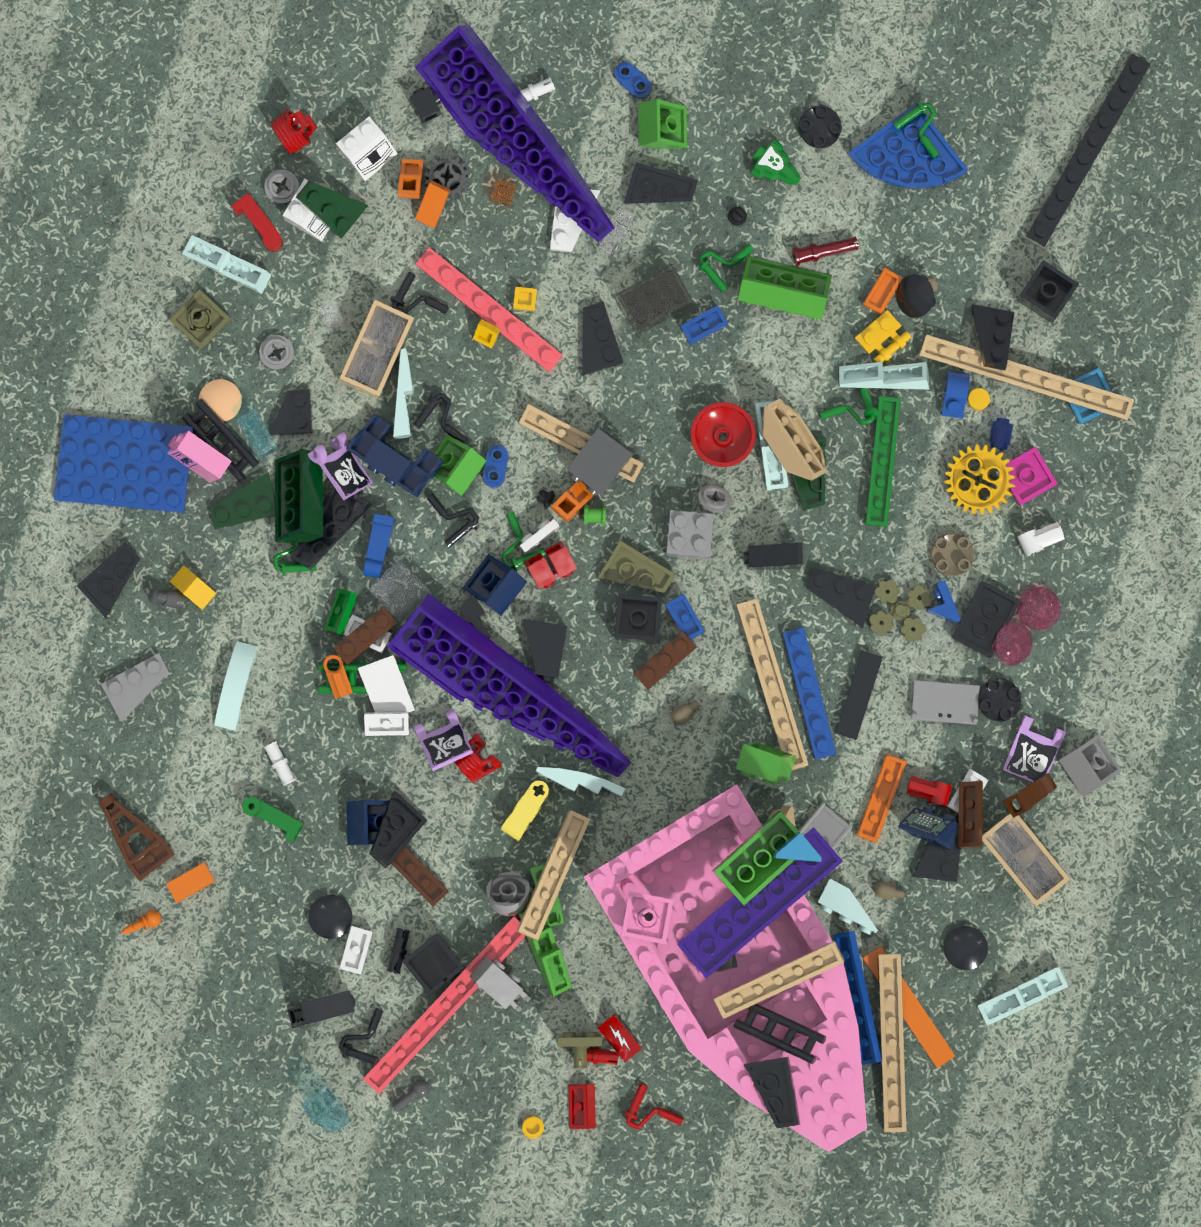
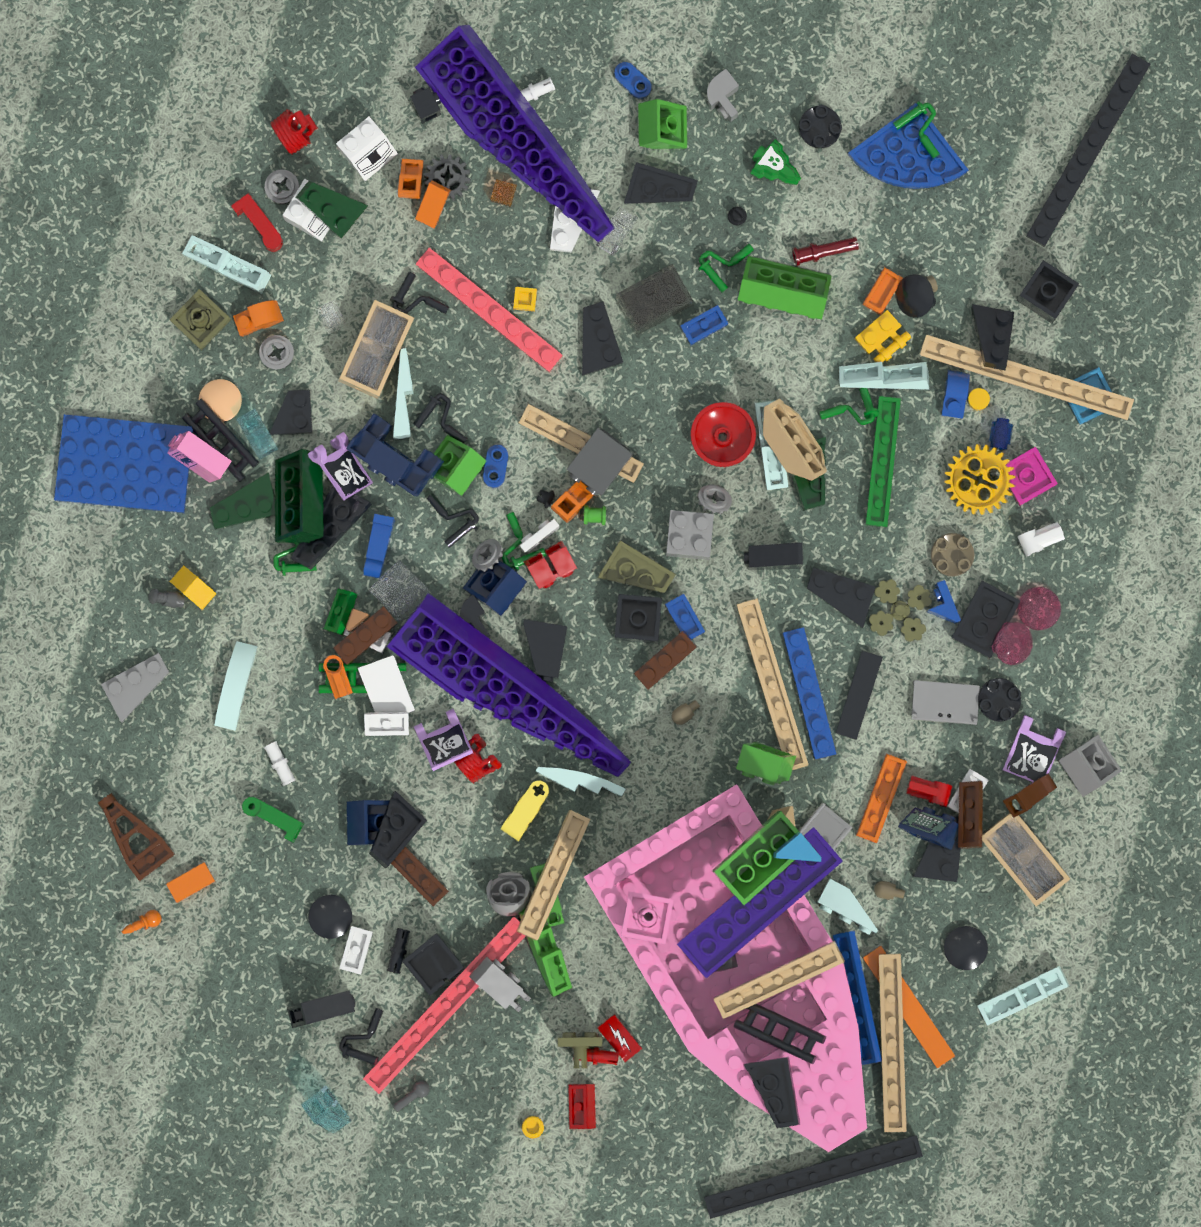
(109, 578): black wing -> none
(258, 317): none -> orange brick
(356, 618): none -> medium nougat slope
(484, 550): none -> light grey gear
(486, 334): yellow plate -> none
(660, 1111): red piece -> none
(718, 91): none -> light grey brick
(813, 1176): none -> black plate

